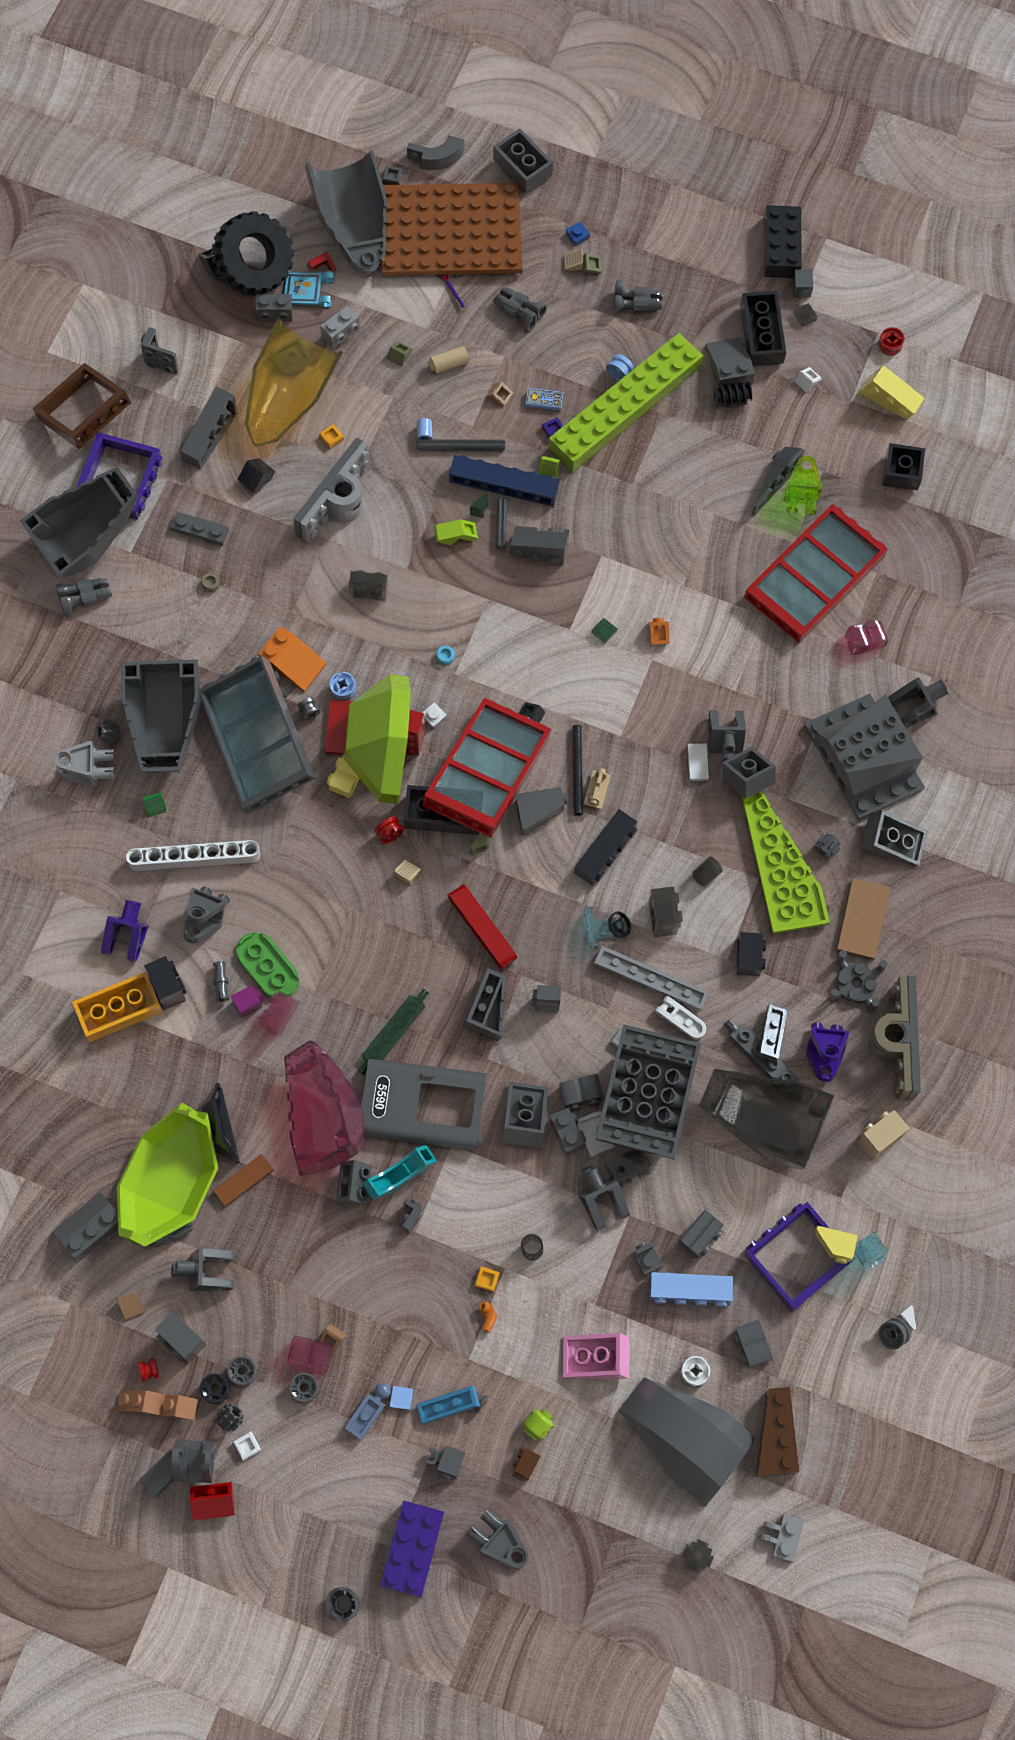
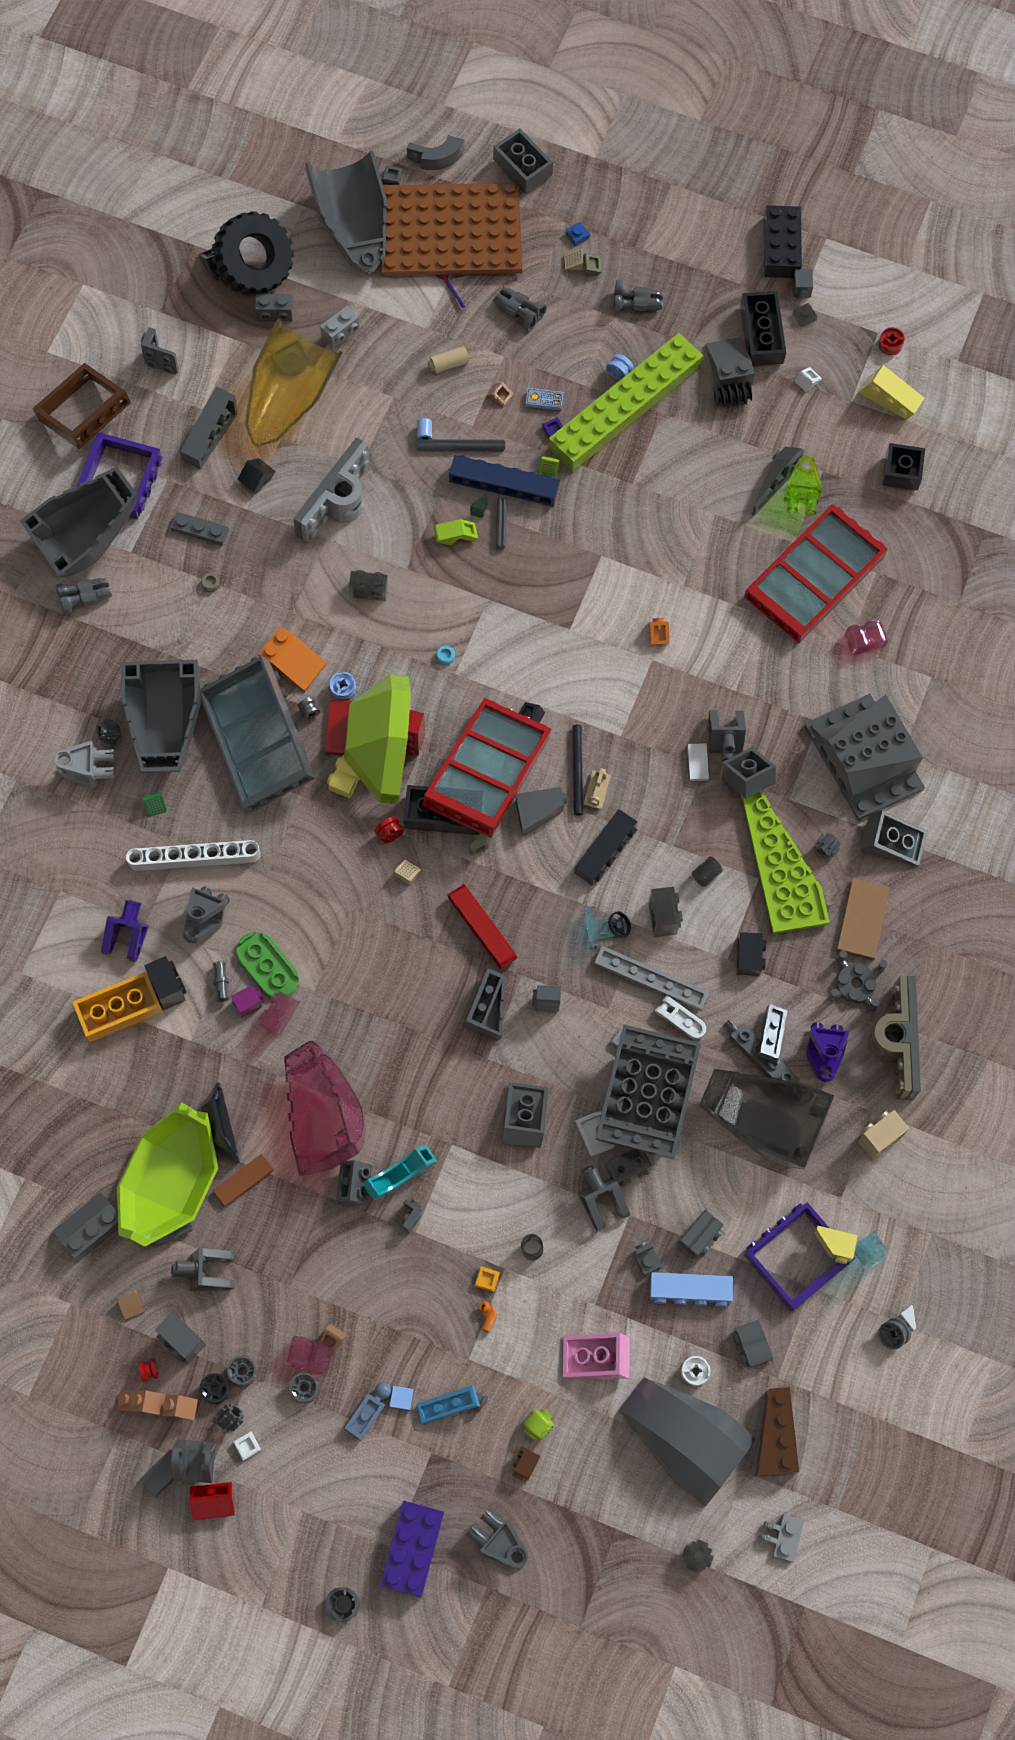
(306, 288): medium azure flag -> none
(321, 260): red tile -> none
(331, 436): light orange tile -> none
(393, 1099): dark grey piece -> none
(394, 1029): clear green plate -> none
(399, 353): olive slope -> none
(434, 715): white plate -> none
(449, 1461): dark grey brick -> none
(540, 545): dark grey wedge -> none
(567, 1131): dark grey brick -> none
(581, 1092): dark grey brick -> none
(604, 630): clear green tile -> none
(914, 689): dark grey piece -> none

